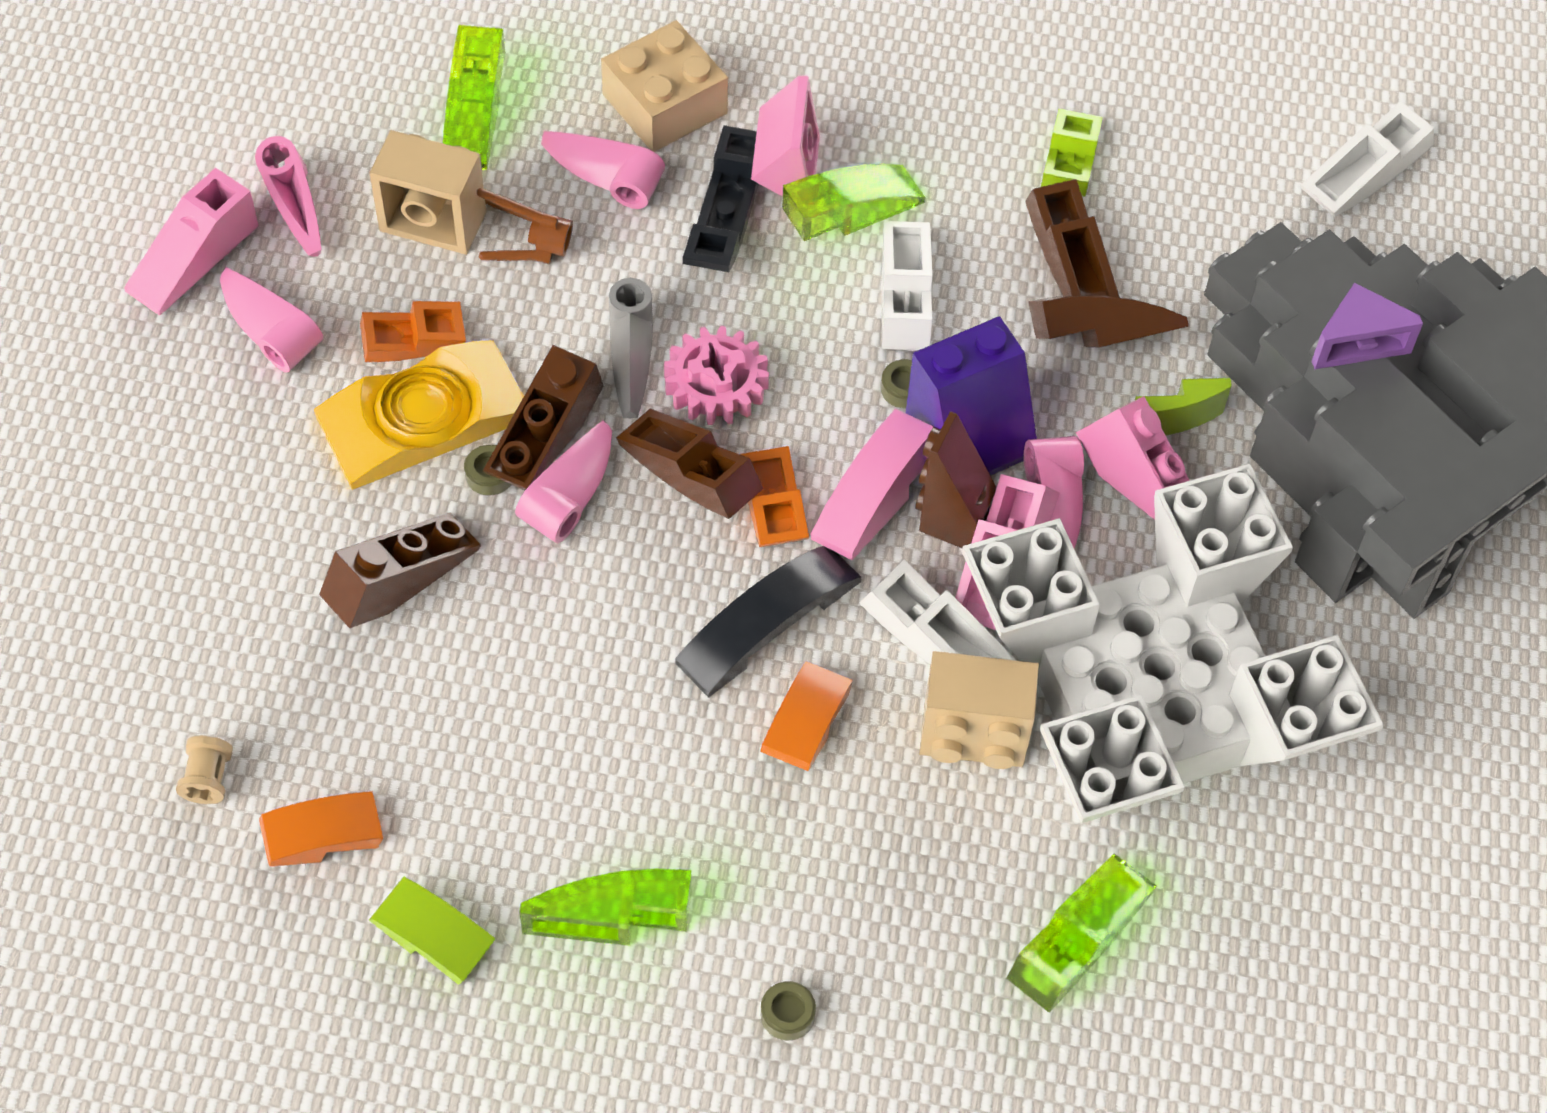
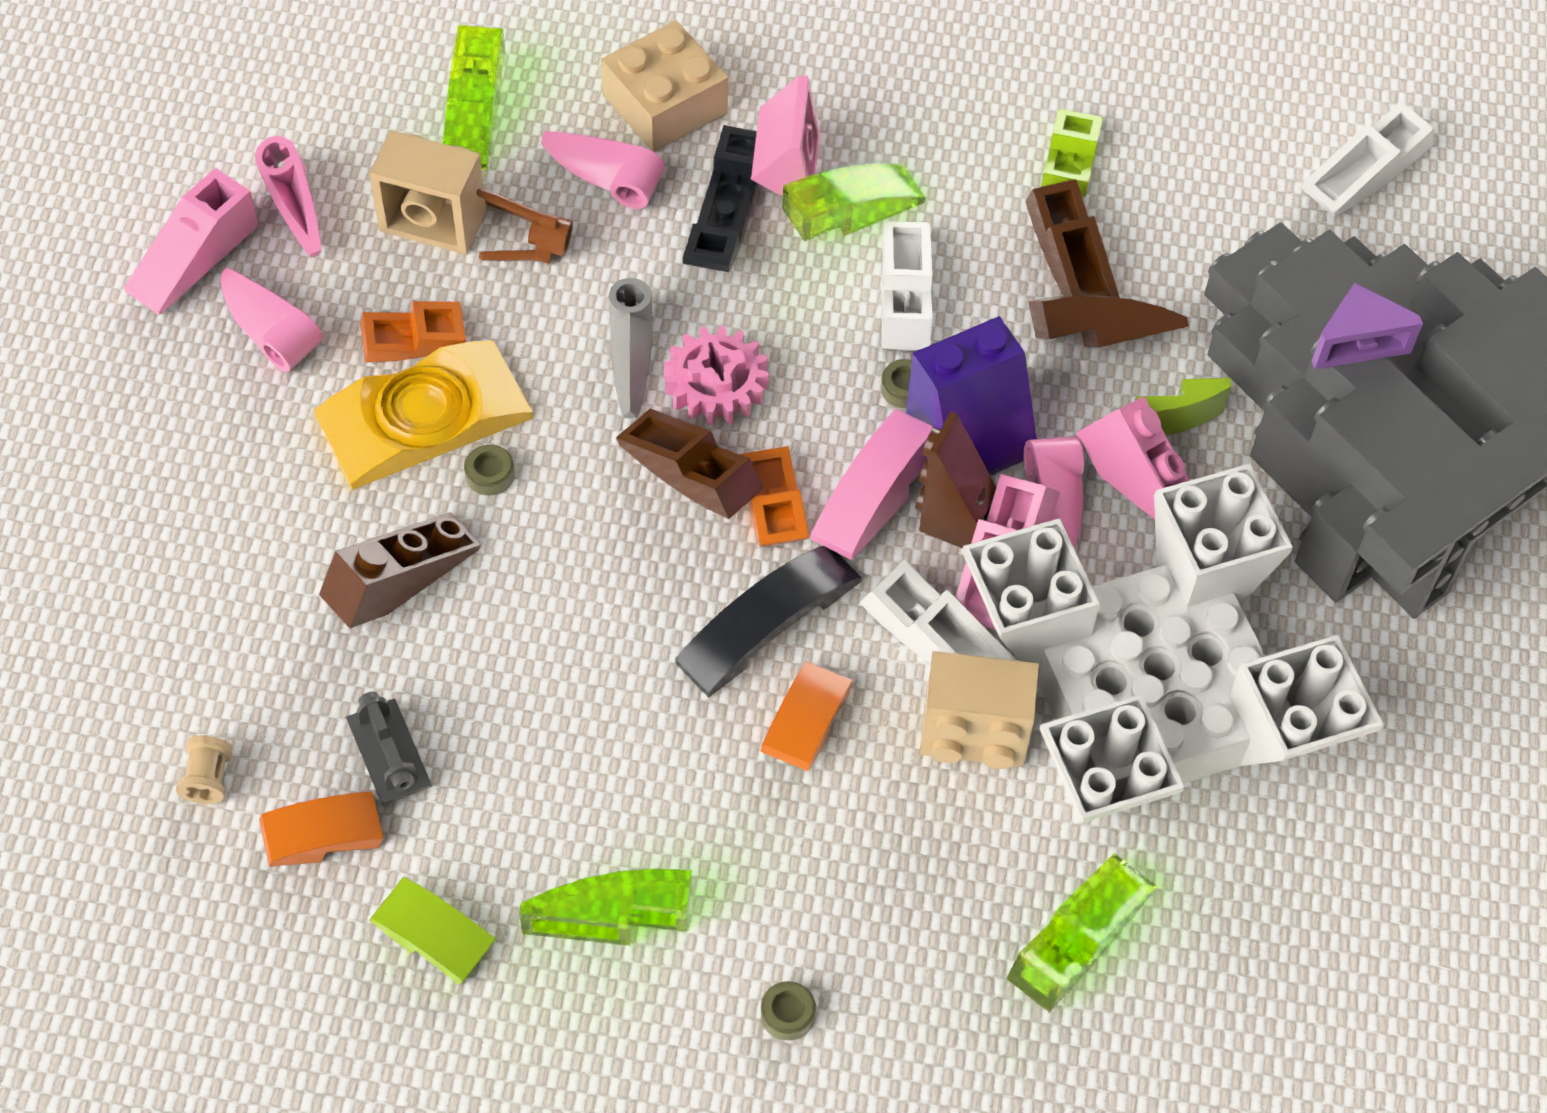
(387, 748): none -> dark grey hinge
(546, 418): reddish brown slope -> none
(564, 489): bright pink piece -> none

